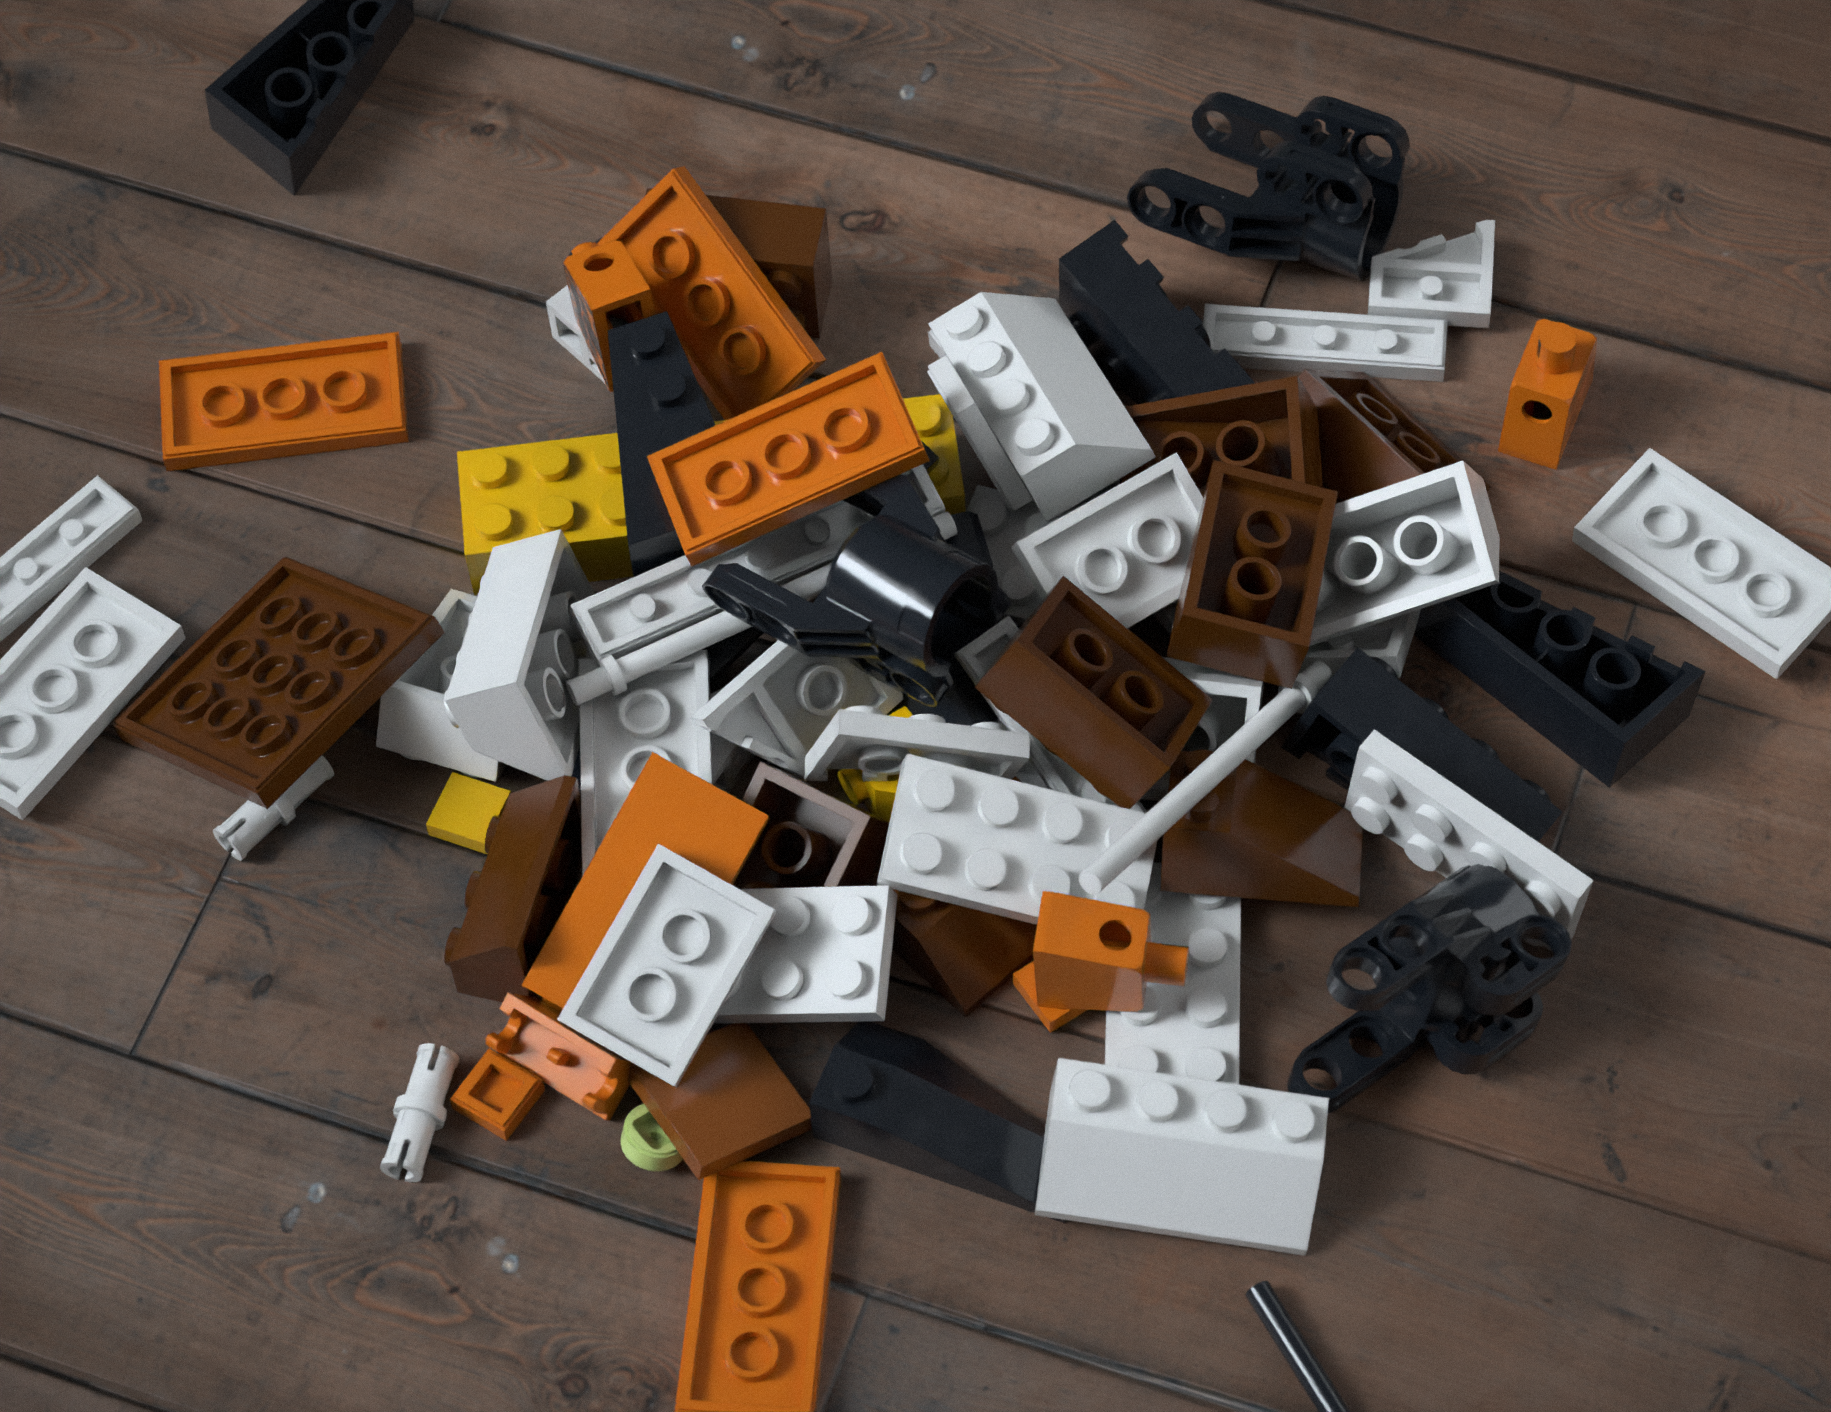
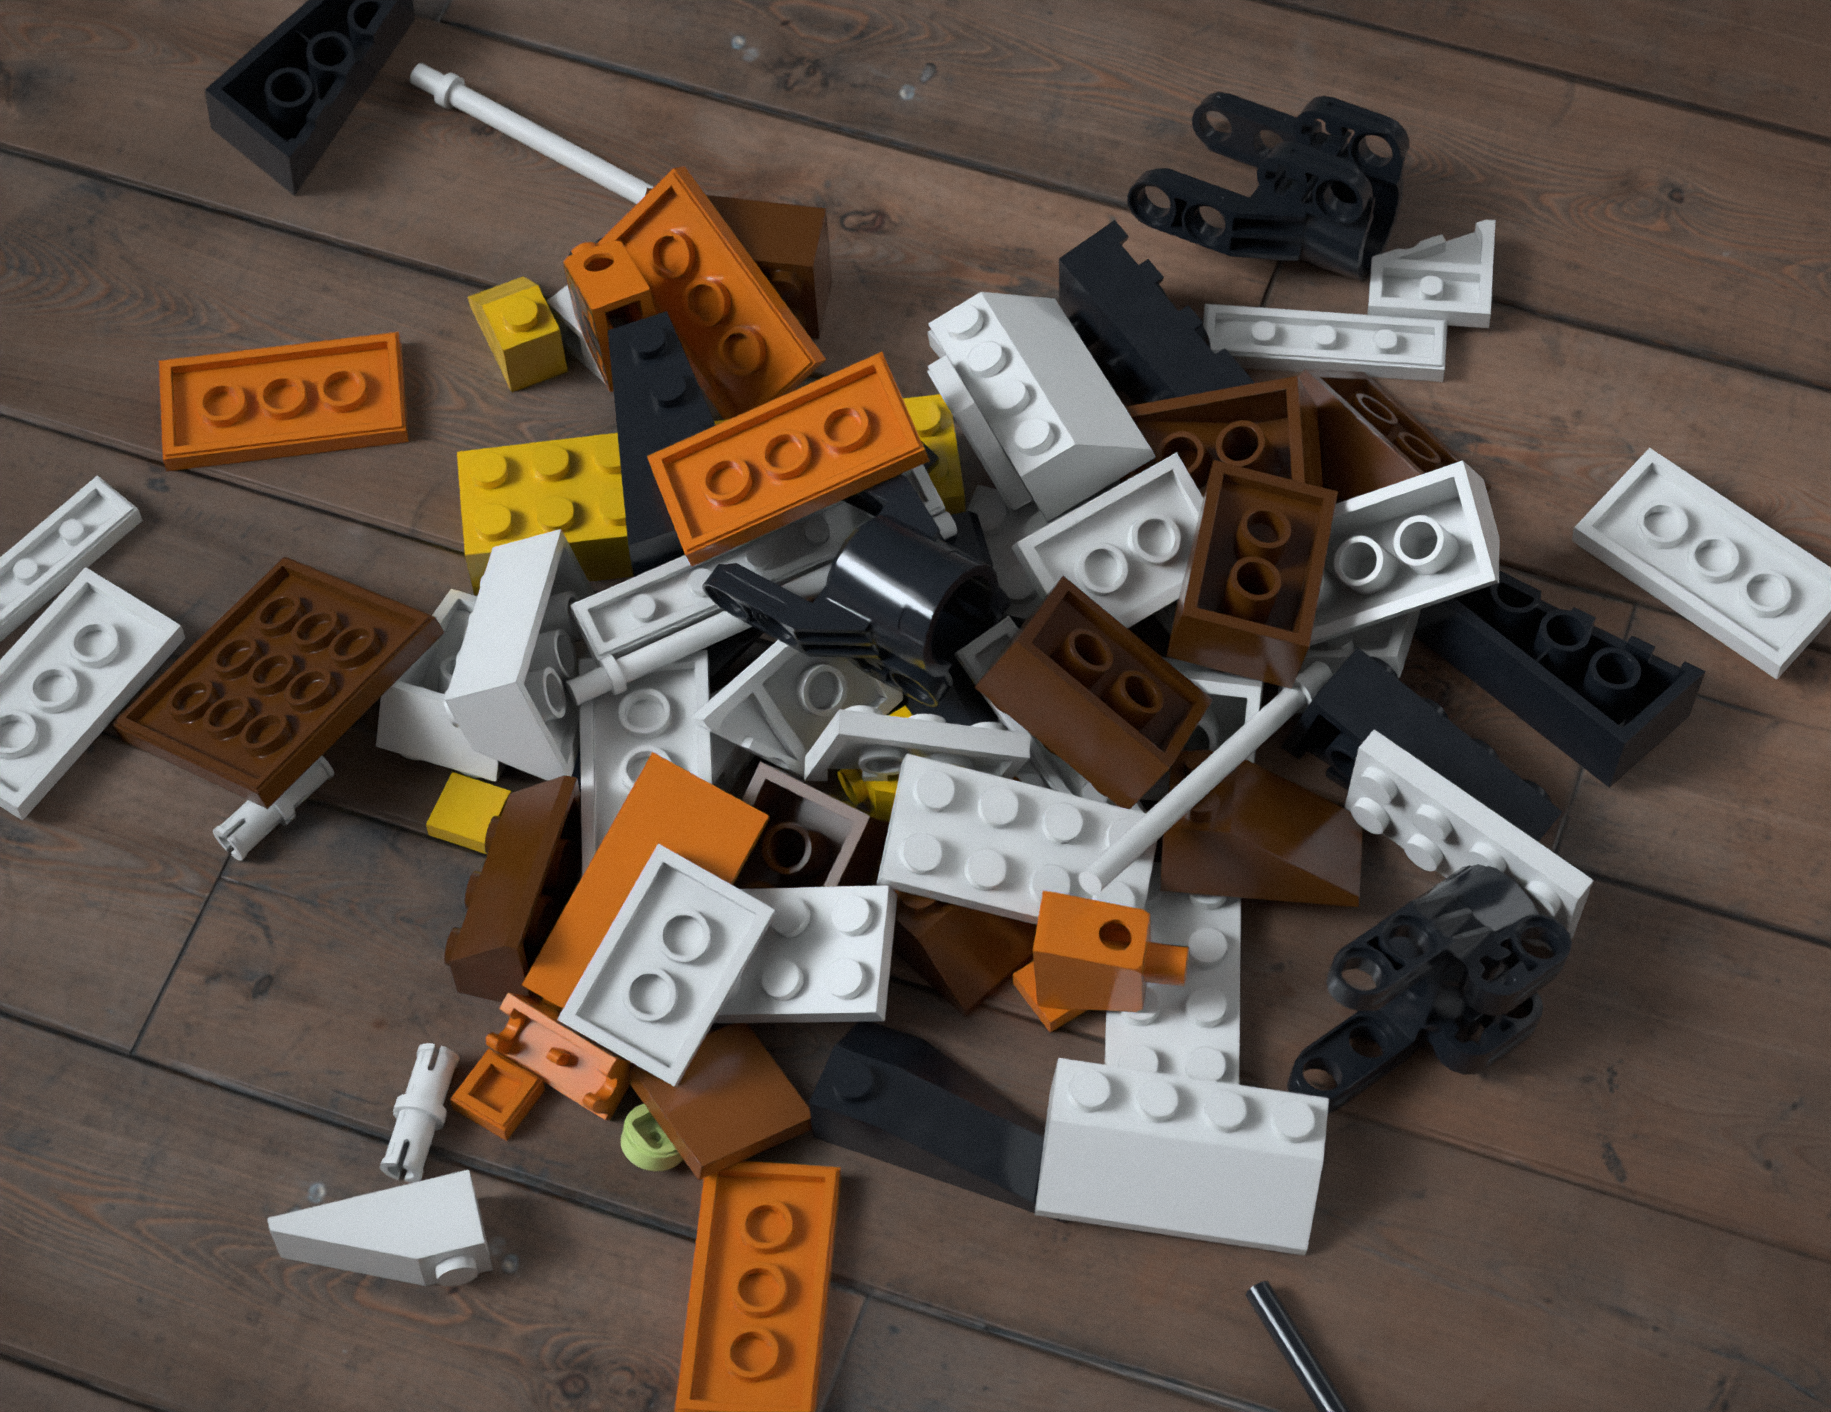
(402, 1233): none -> white slope
(451, 91): none -> white bar
(520, 332): none -> yellow slope
(1552, 371): orange torso -> none

